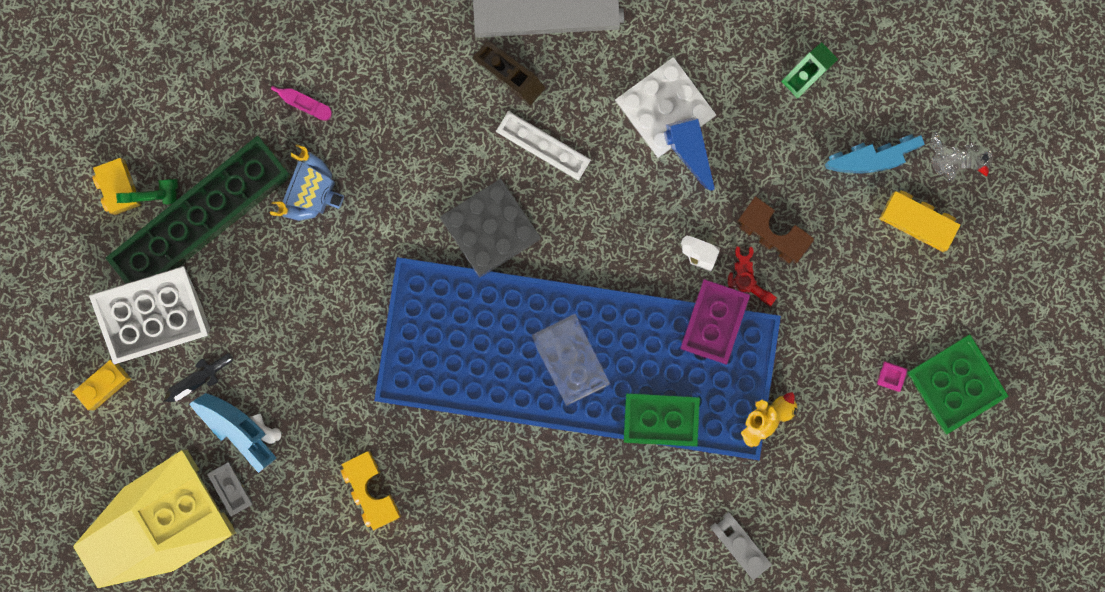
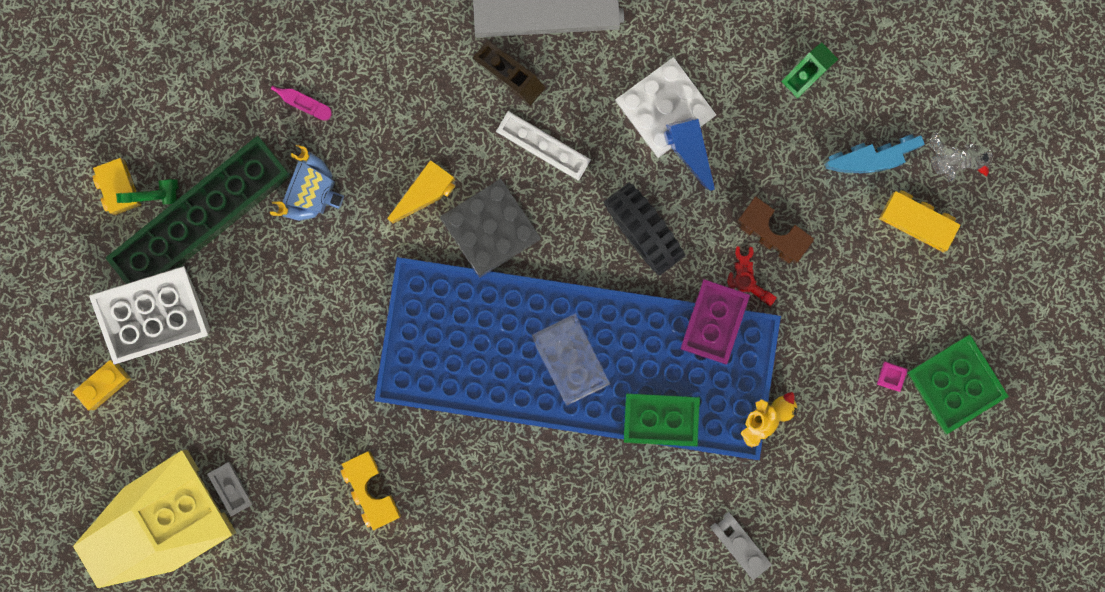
(197, 378): black sword -> none
(232, 423): dark azure slope -> none
(271, 434): white arm -> none
(426, 189): none -> yellow slope
(644, 228): none -> black tyre
(700, 252): white rock -> none

